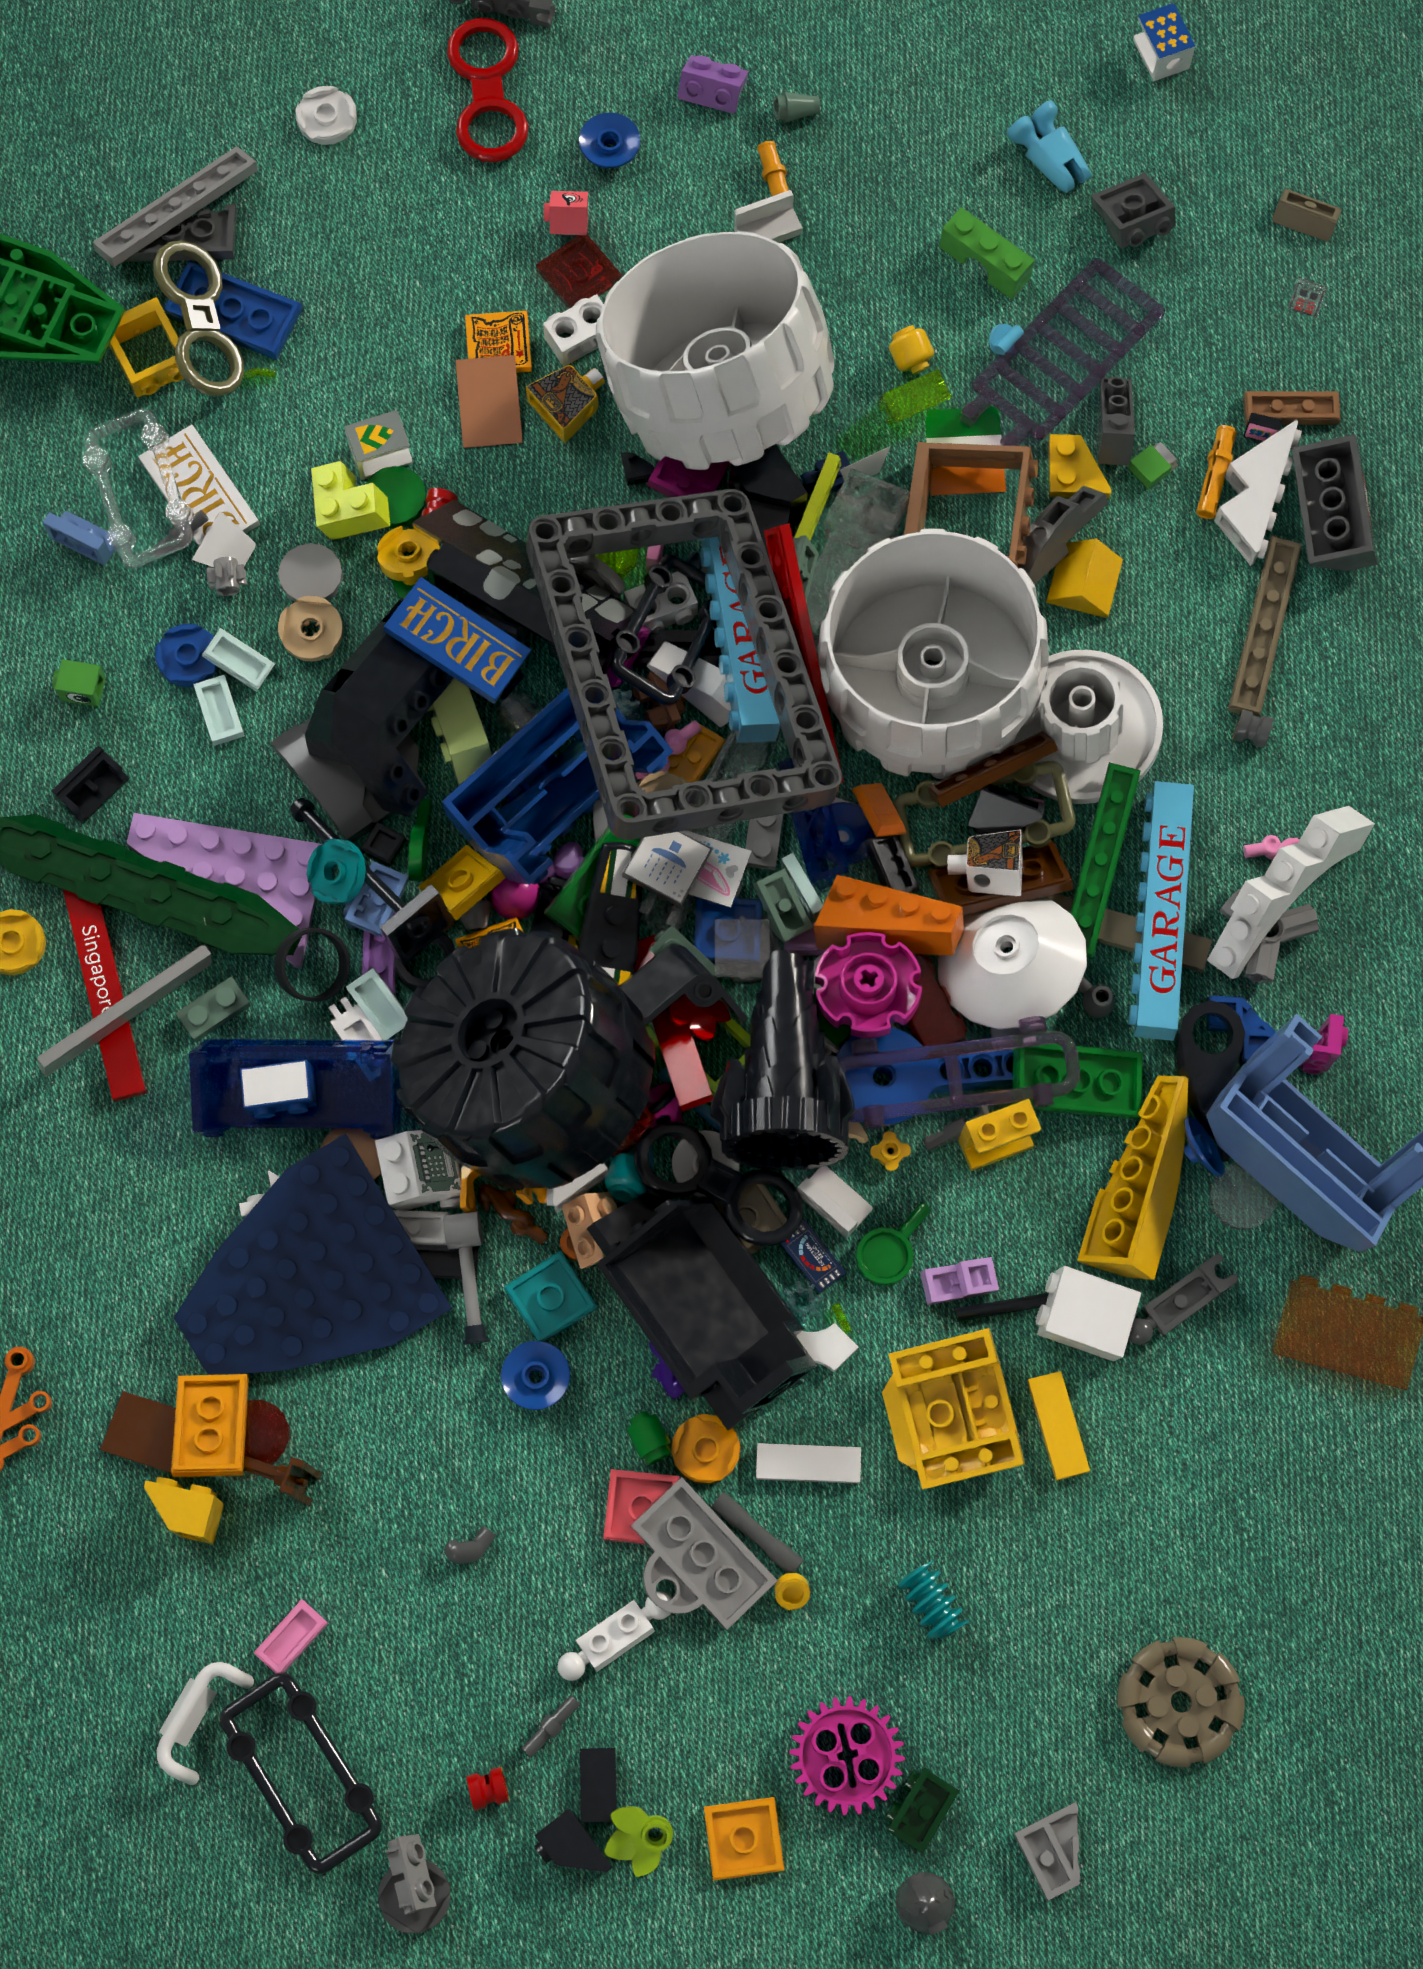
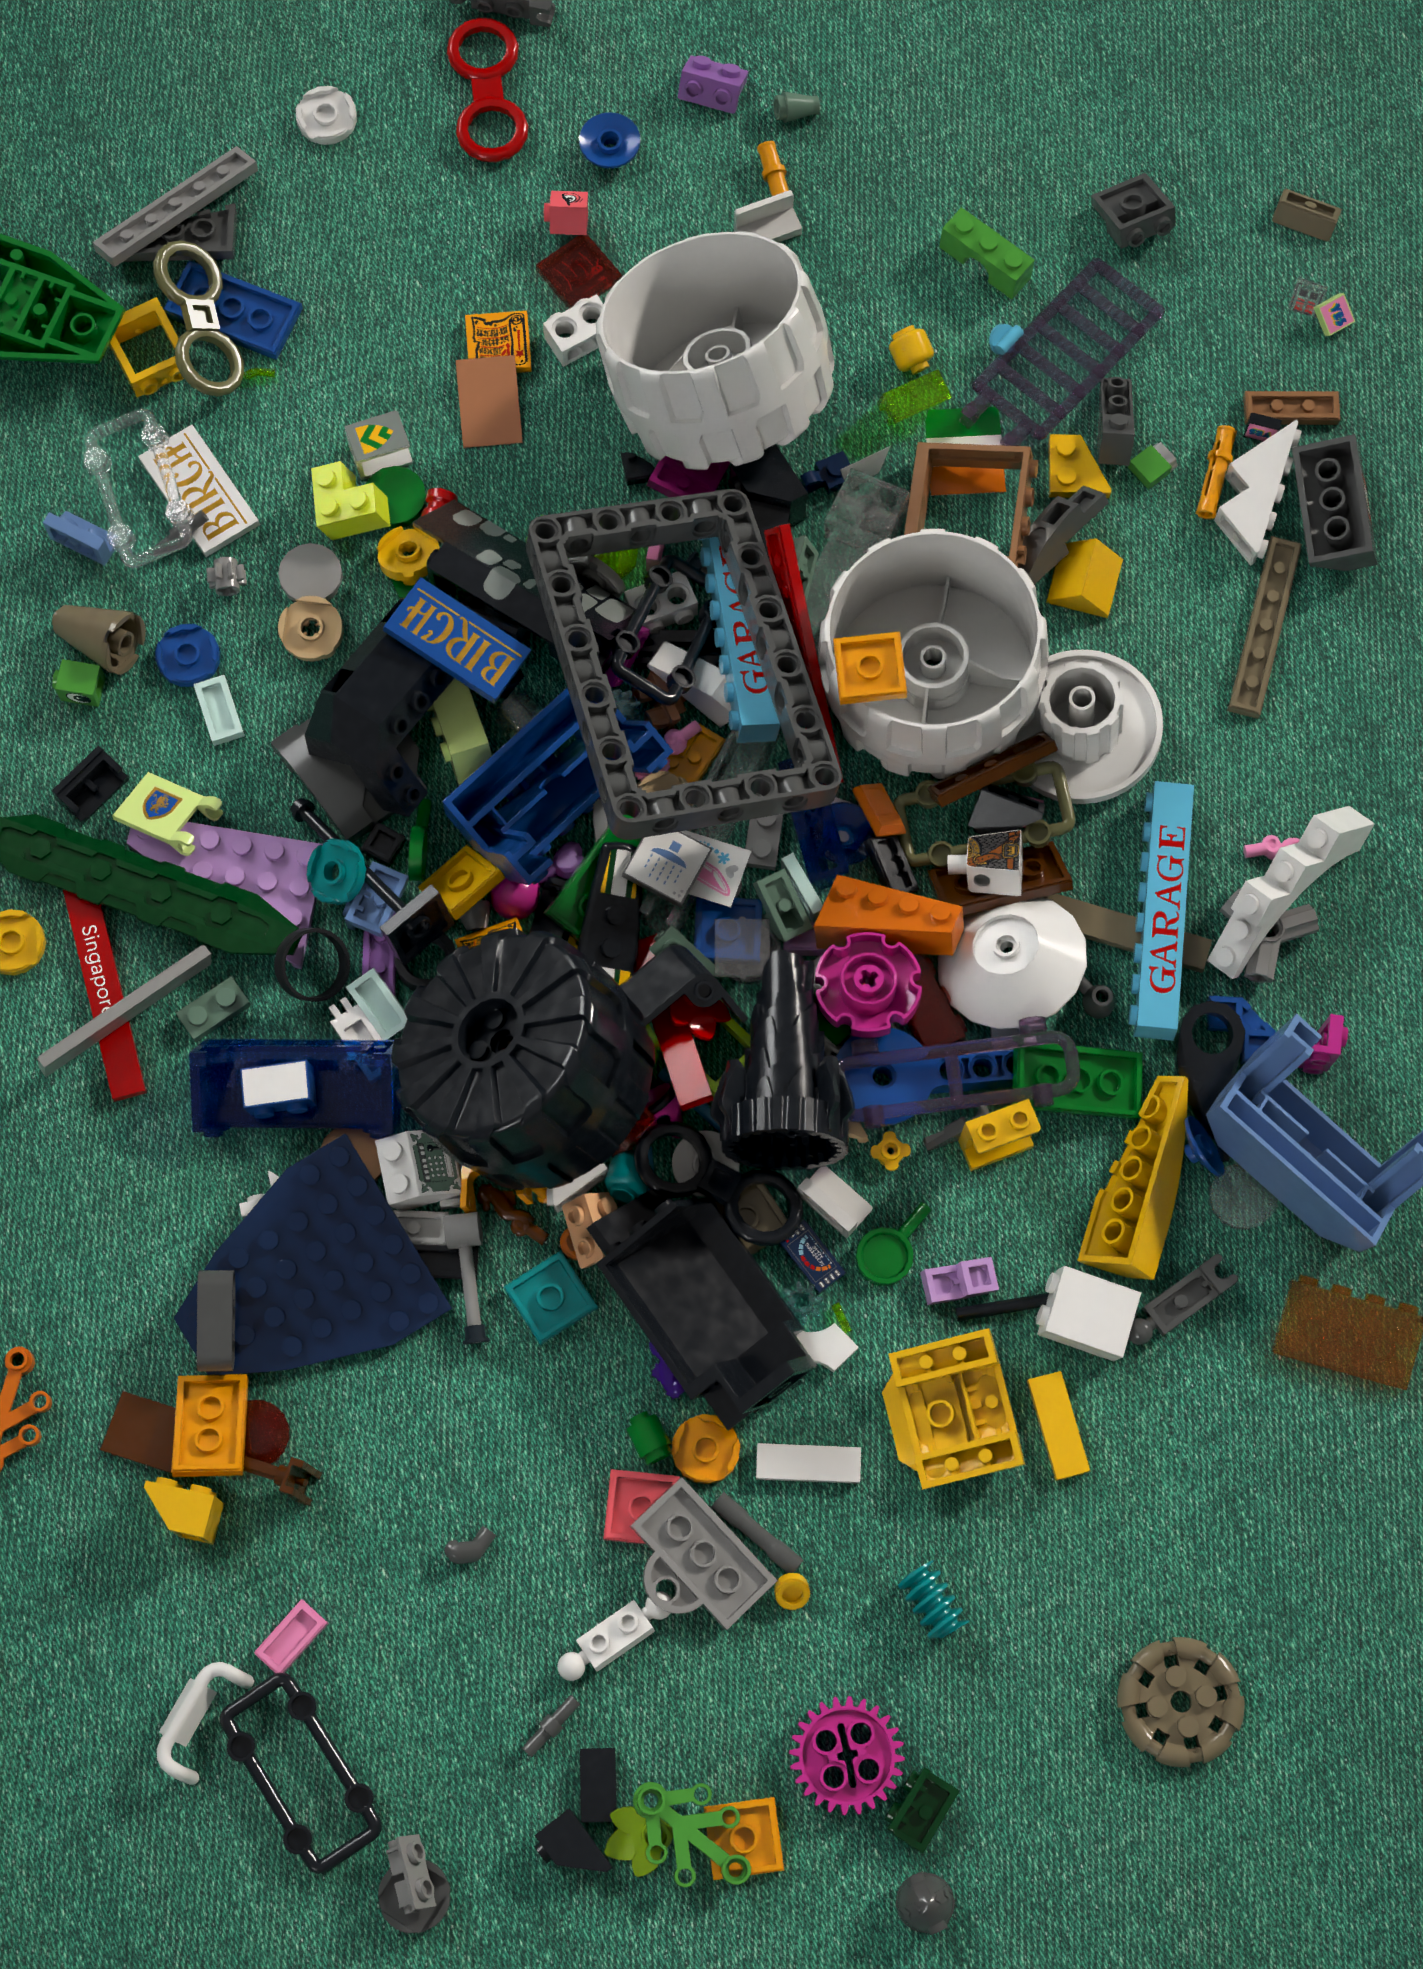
(102, 634): none -> dark tan cone
(163, 810): none -> yellowish green flag
(216, 1320): none -> dark grey beam
(224, 540): white sticker -> none
(238, 659): light aqua tile -> none
(487, 1788): red wheel -> none
(534, 1357): blue dish -> none
(565, 399): torso -> none
(686, 1829): none -> bright green plant
(819, 496): neon yellow tile -> none
(870, 668): none -> light orange tile
(1053, 150): medium azure piece -> none
(1053, 1850): light grey wing -> none
(1103, 851): green tile -> none
(1165, 42): piece -> none
(1253, 728): dark grey wheel -> none
(1334, 314): none -> tile

